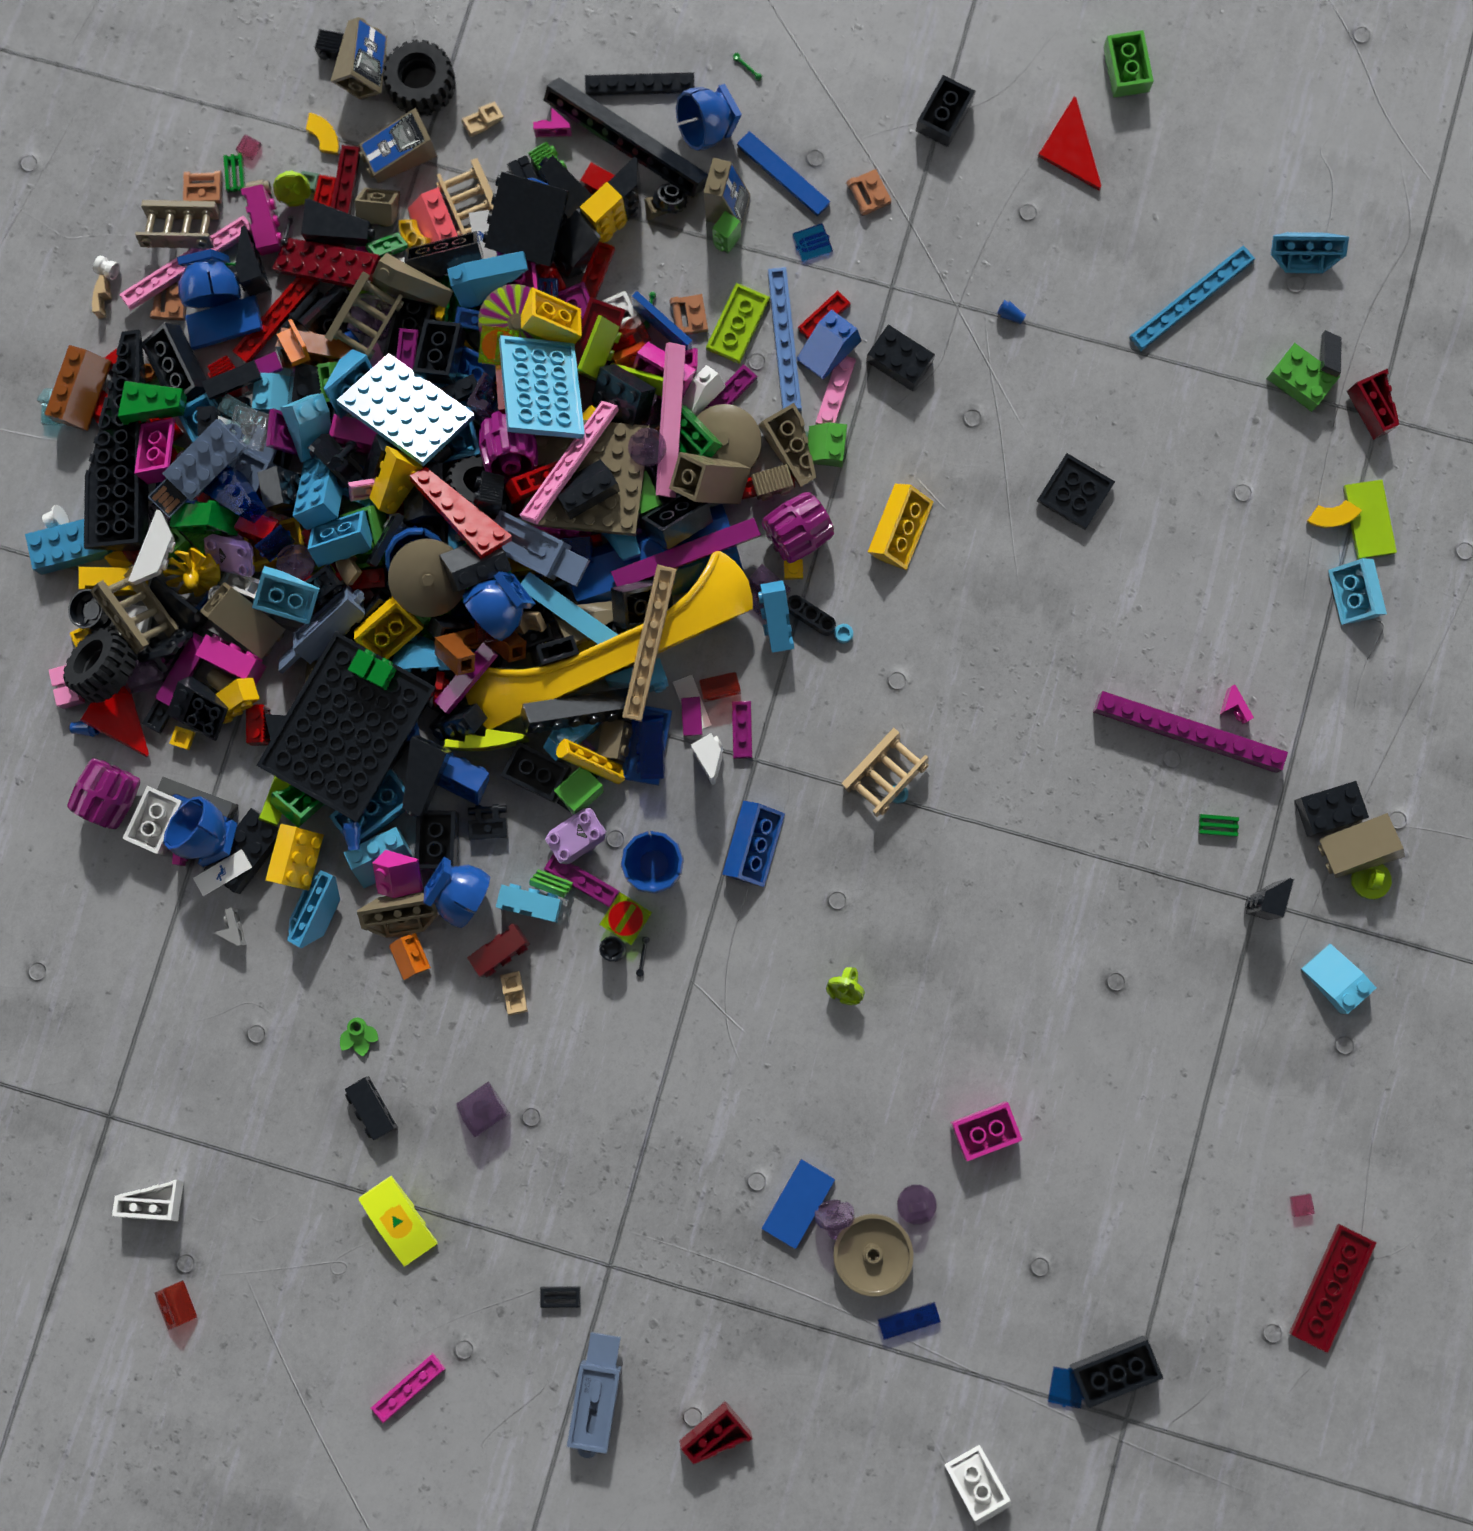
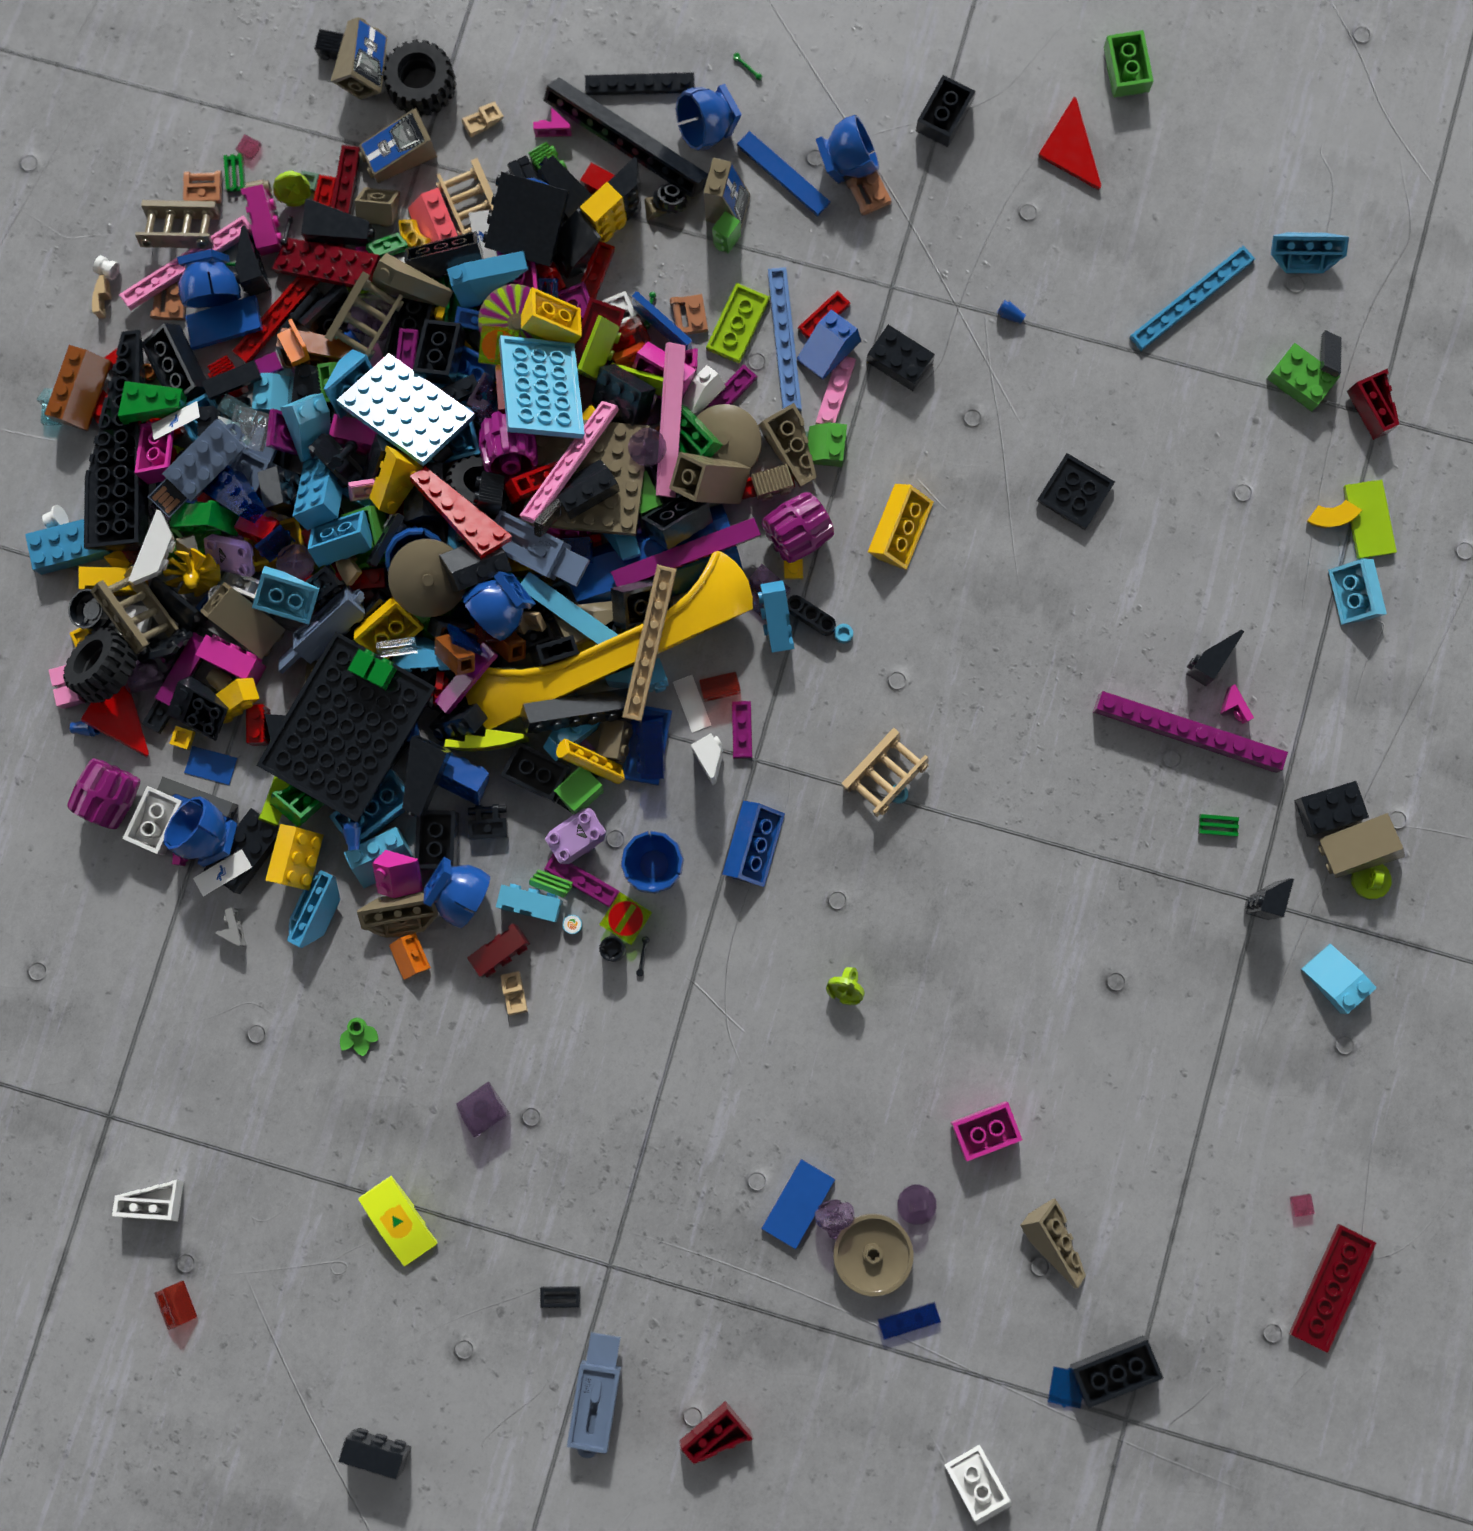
(175, 420): none -> white sticker
(186, 543): none -> dark tan slope
(210, 765): none -> blue sticker
(324, 132): yellow tile -> none
(370, 1108): black brick -> none
(375, 1453): none -> black brick
(397, 647): none -> clear tile
(407, 1388): dark pink tile -> none
(464, 639): none -> clear blue piece
(547, 518): none -> clear smoke tile
(572, 924): none -> white tile
(691, 716): magenta tile -> none
(812, 242): piece -> none
(848, 150): none -> blue plate
(1049, 1235): none -> dark tan wedge
(1208, 664): none -> black slope

